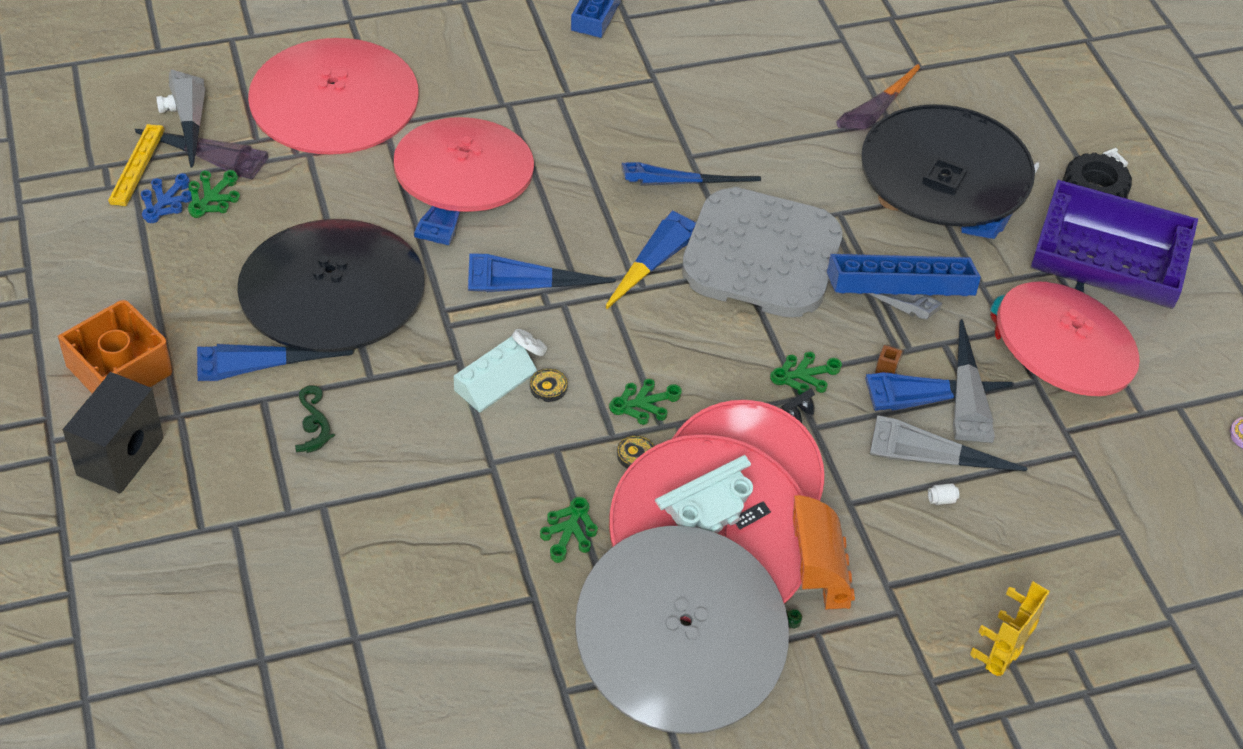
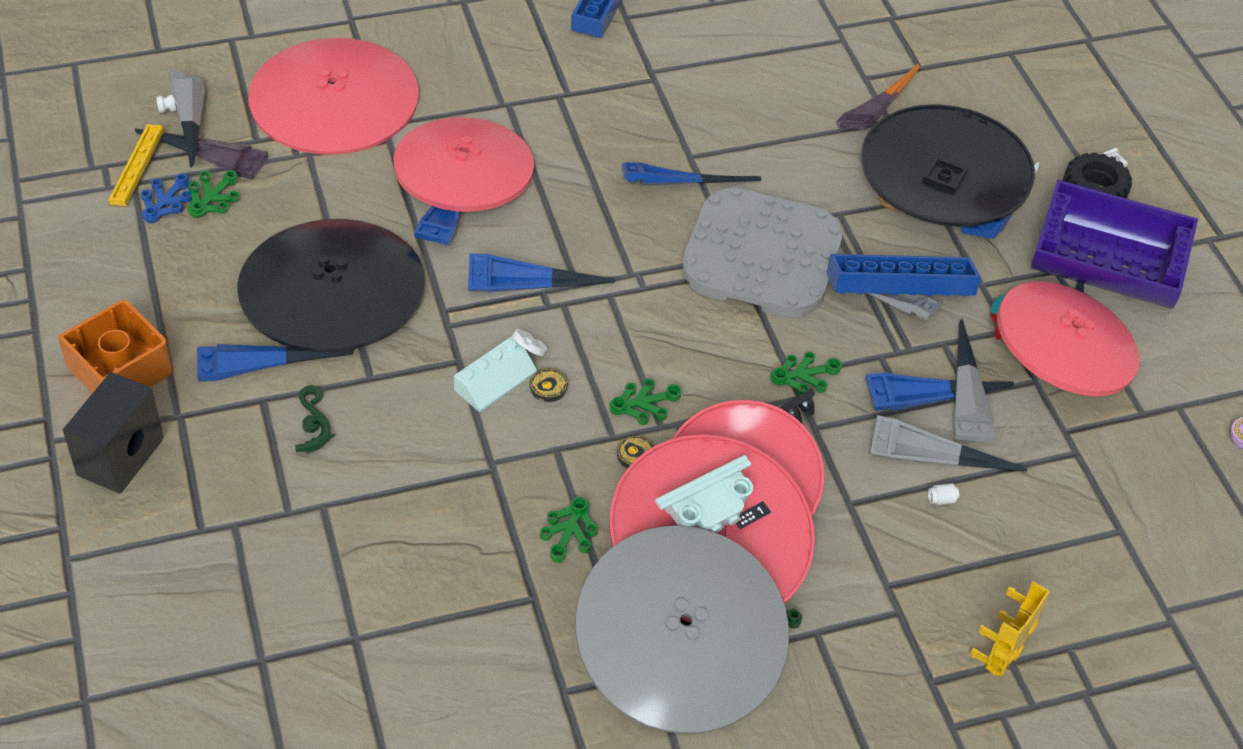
(666, 241): blue plate -> none
(822, 552): orange slope -> none
(889, 359): dark orange slope -> none

